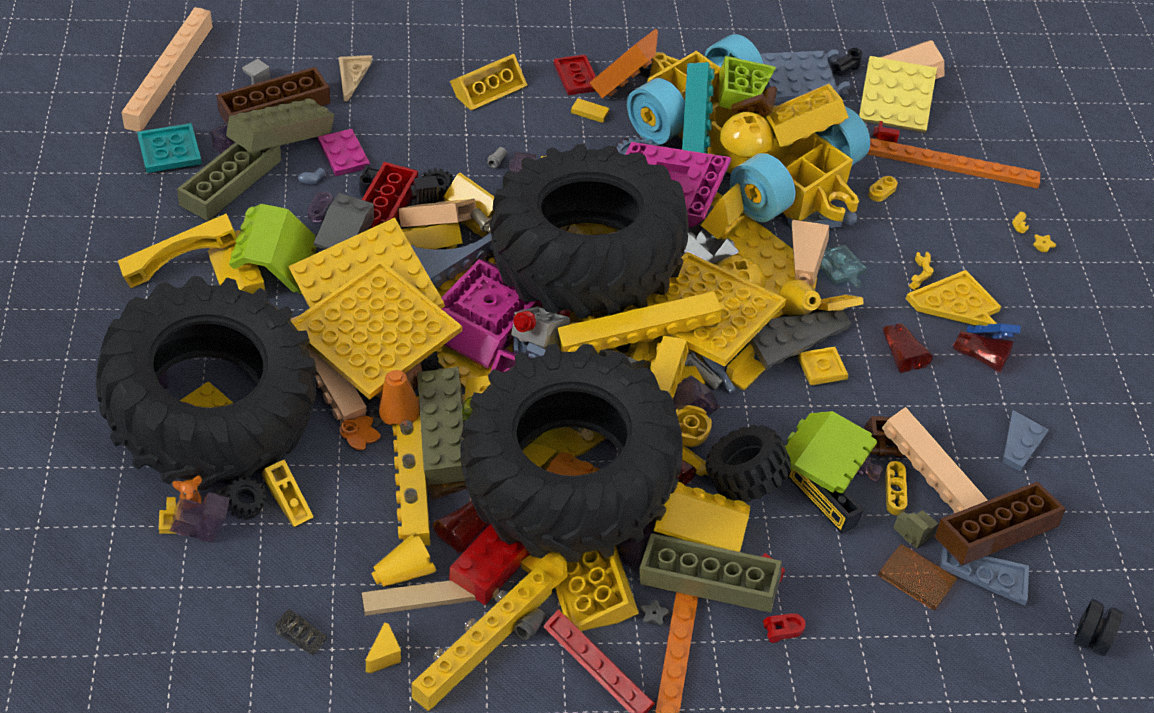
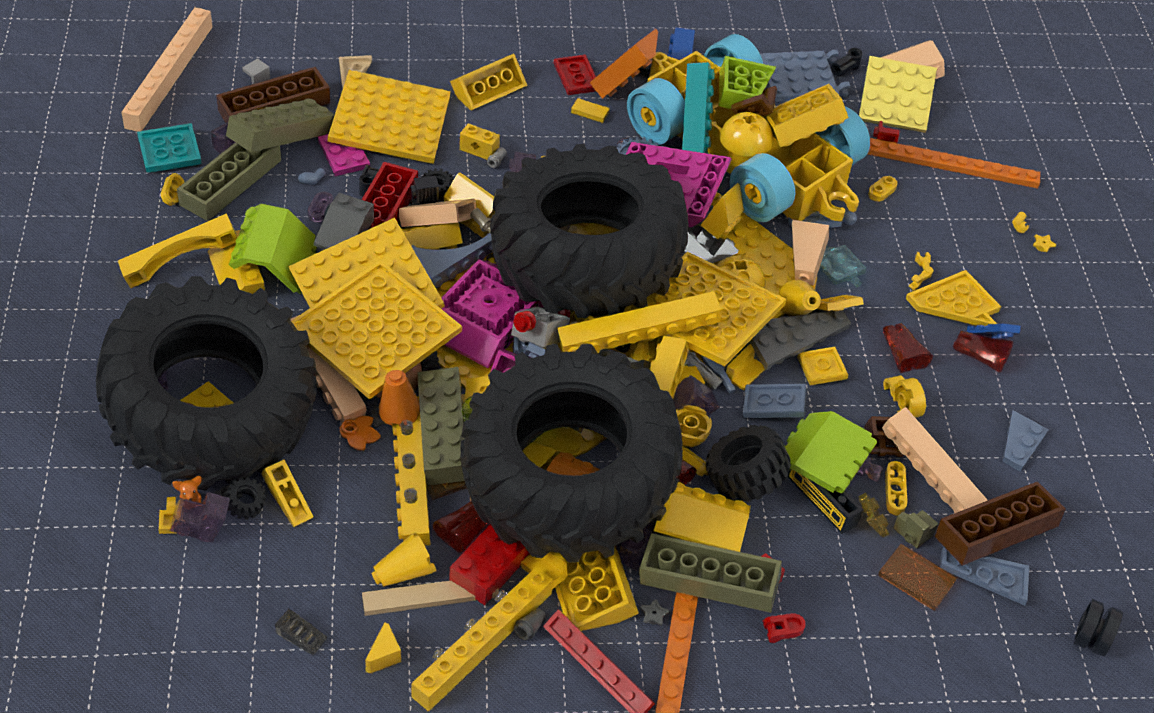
(169, 191): none -> yellow plate
(389, 116): none -> yellow plate
(479, 141): none -> yellow brick
(681, 43): none -> blue brick
(774, 401): none -> sand blue tile
(874, 518): none -> clear yellow wing
(907, 394): none -> yellow piece

